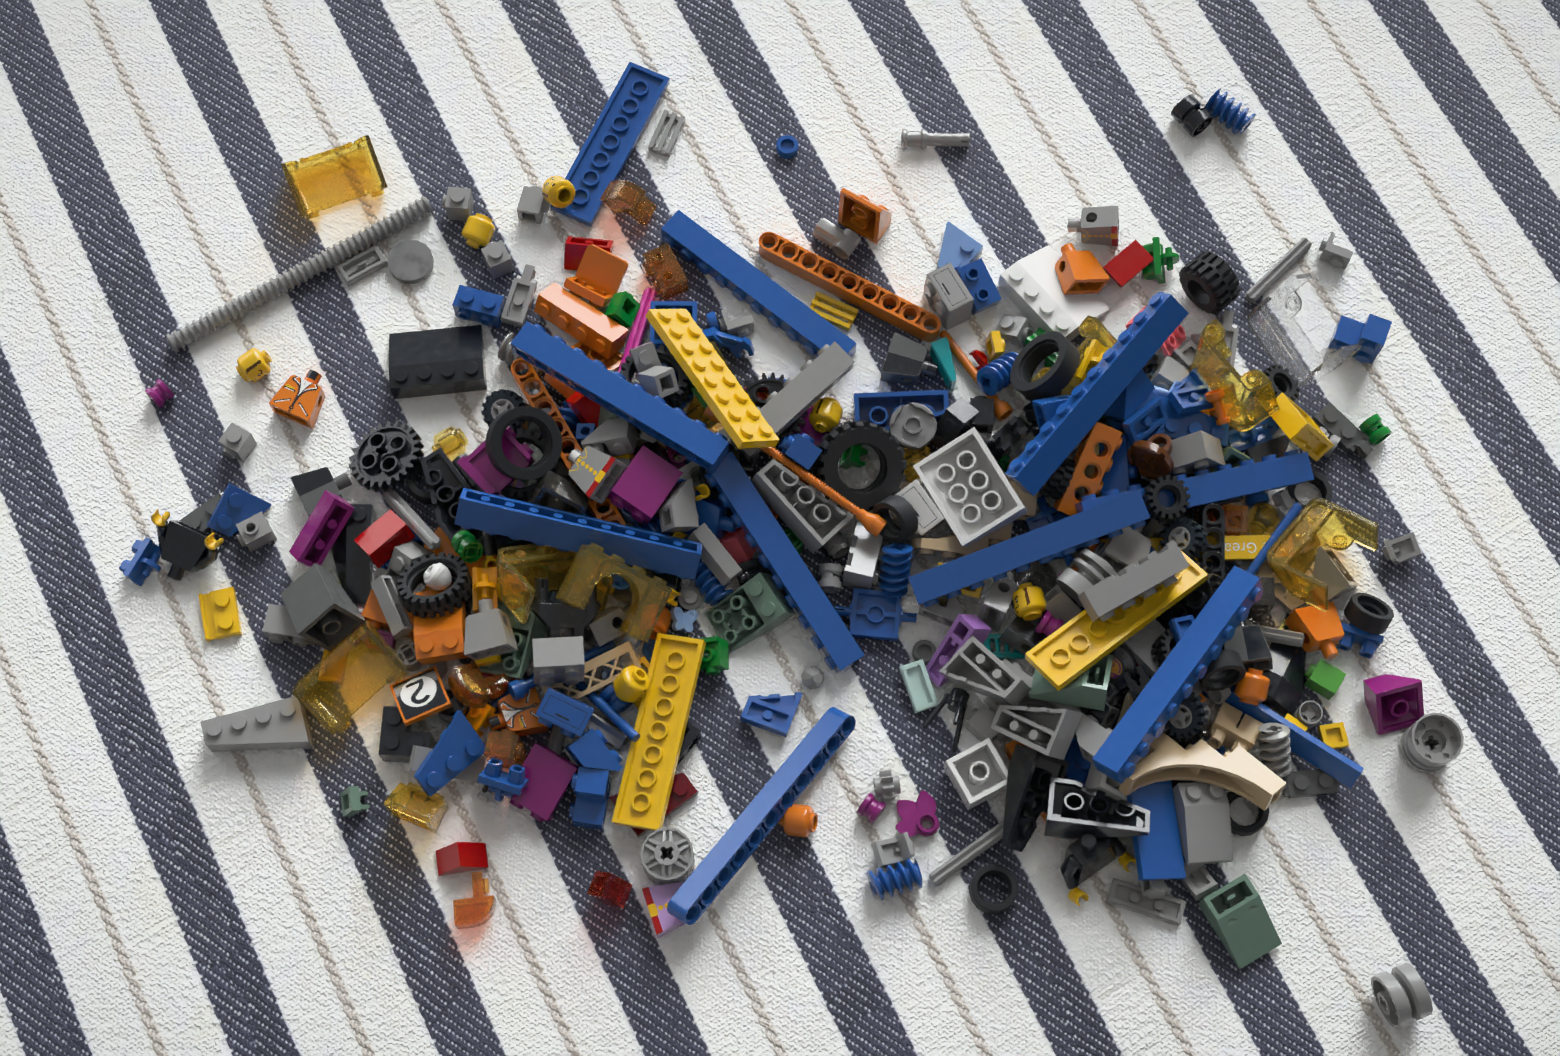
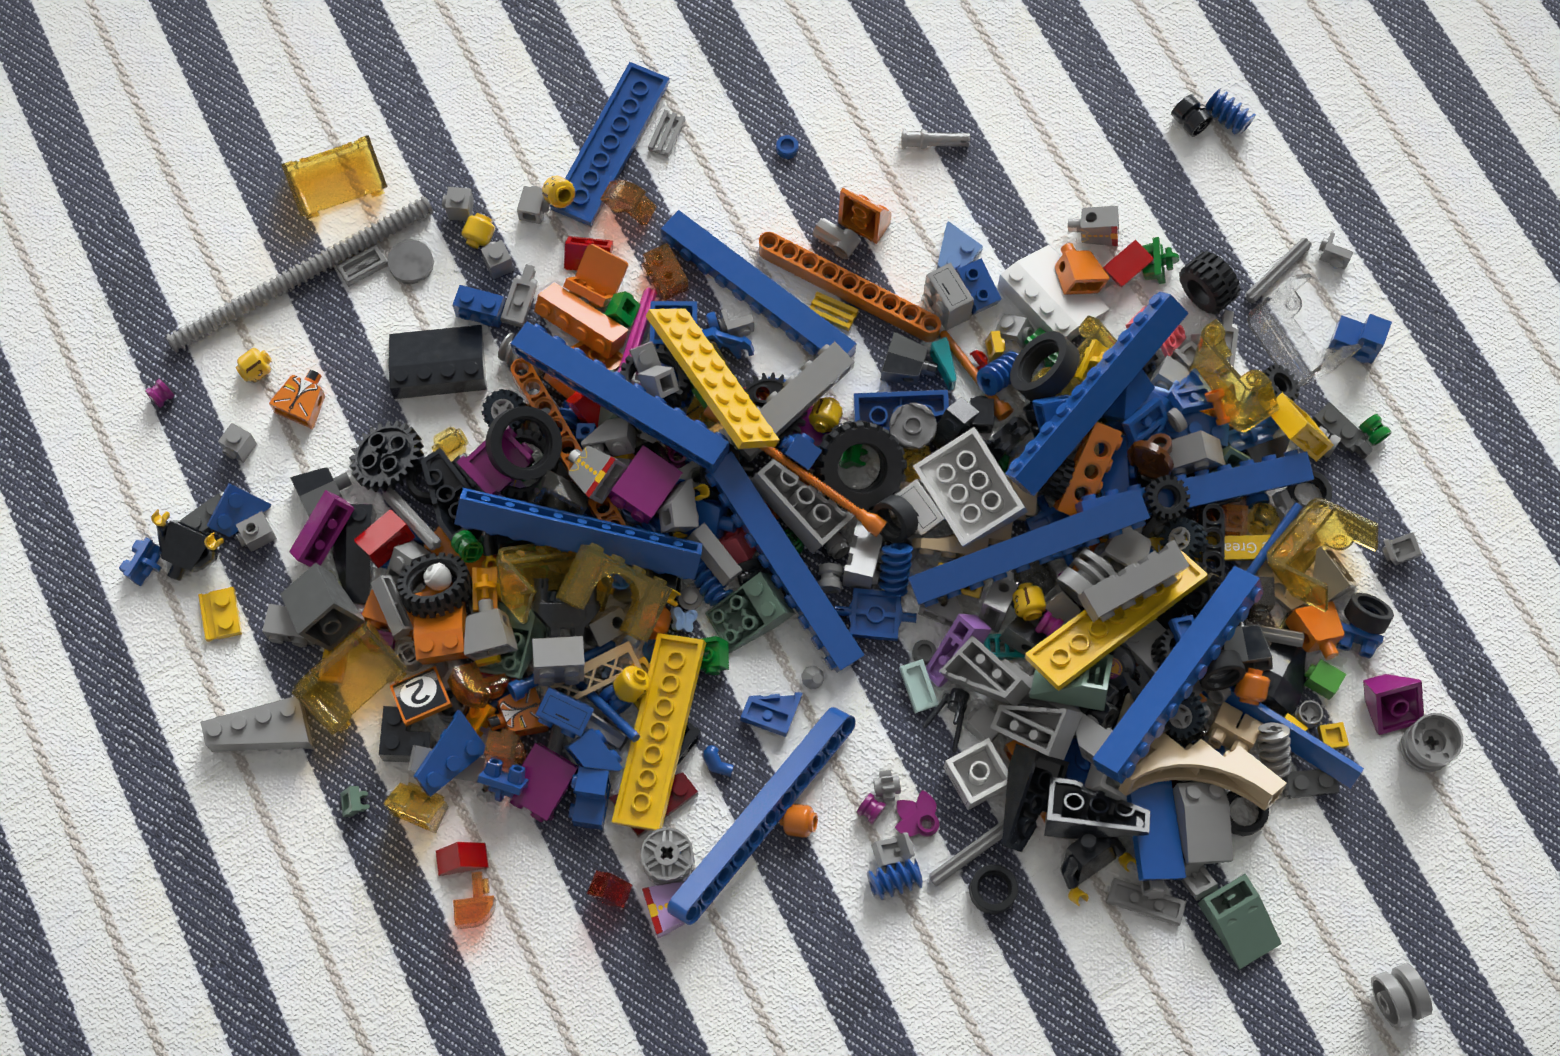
(714, 762): none -> blue arm
(1176, 420): none -> light grey tile

